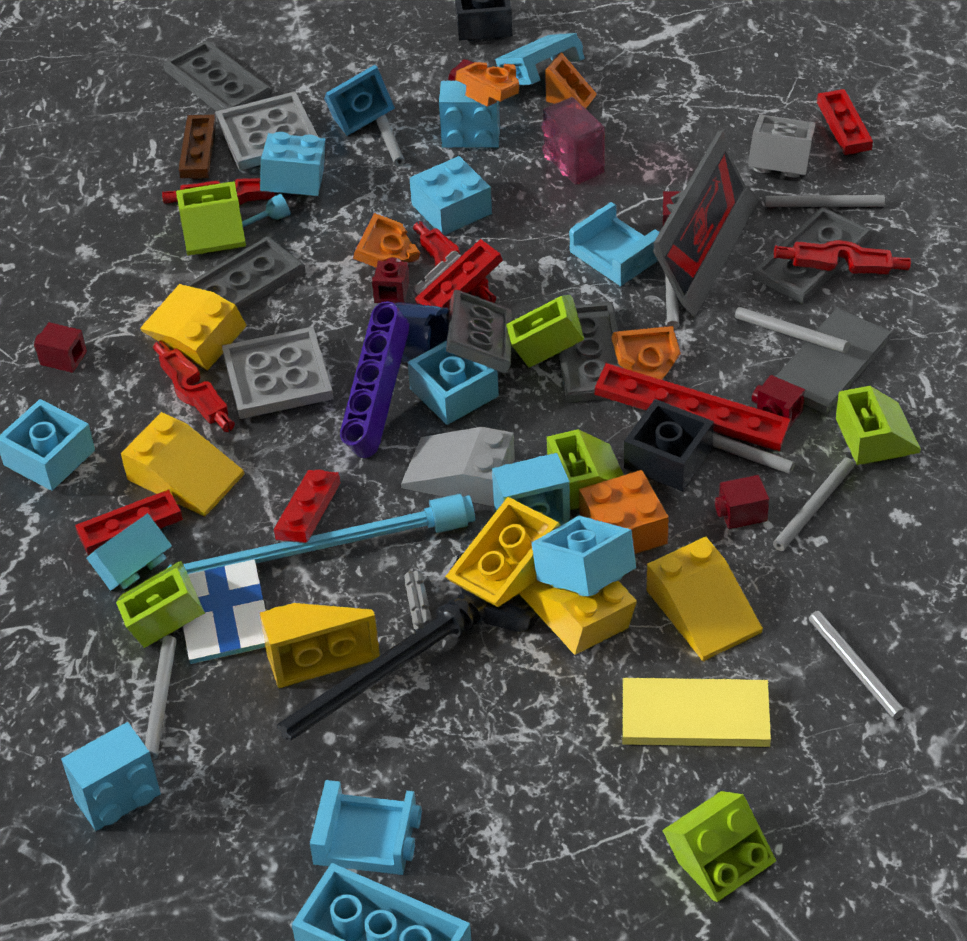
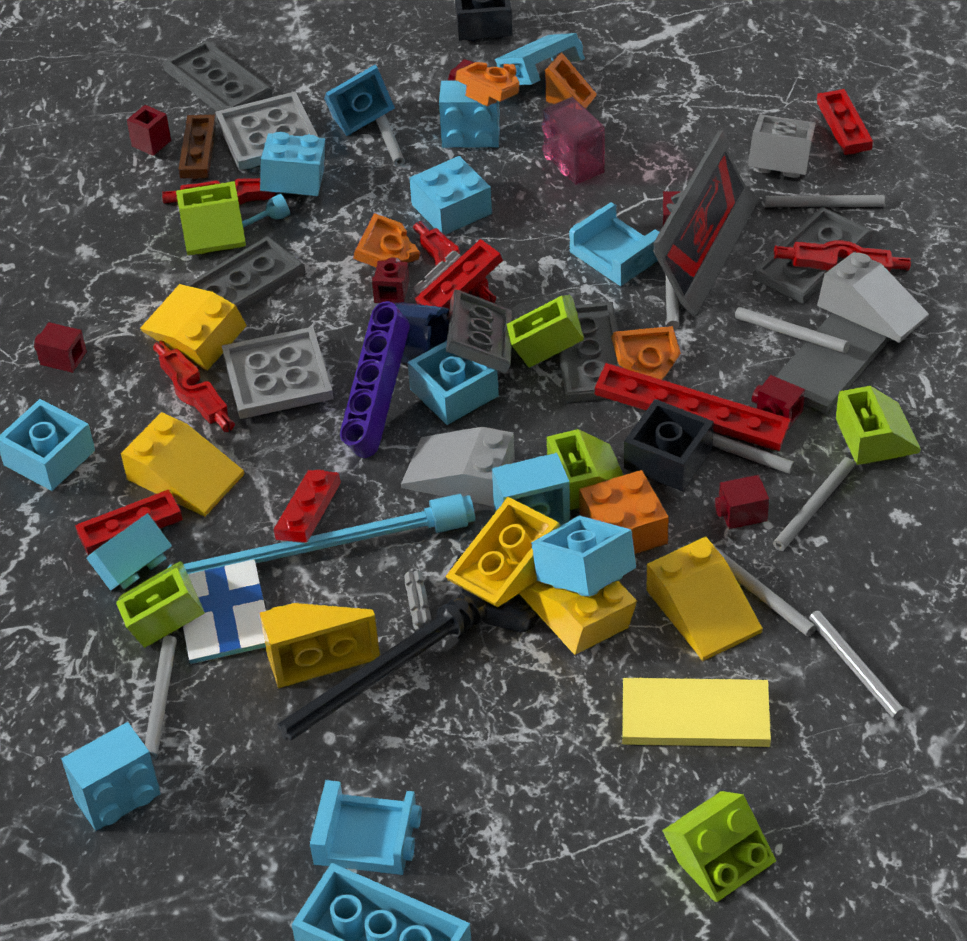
(149, 130): none -> dark red brick
(770, 598): none -> light grey piece
(870, 297): none -> light grey slope

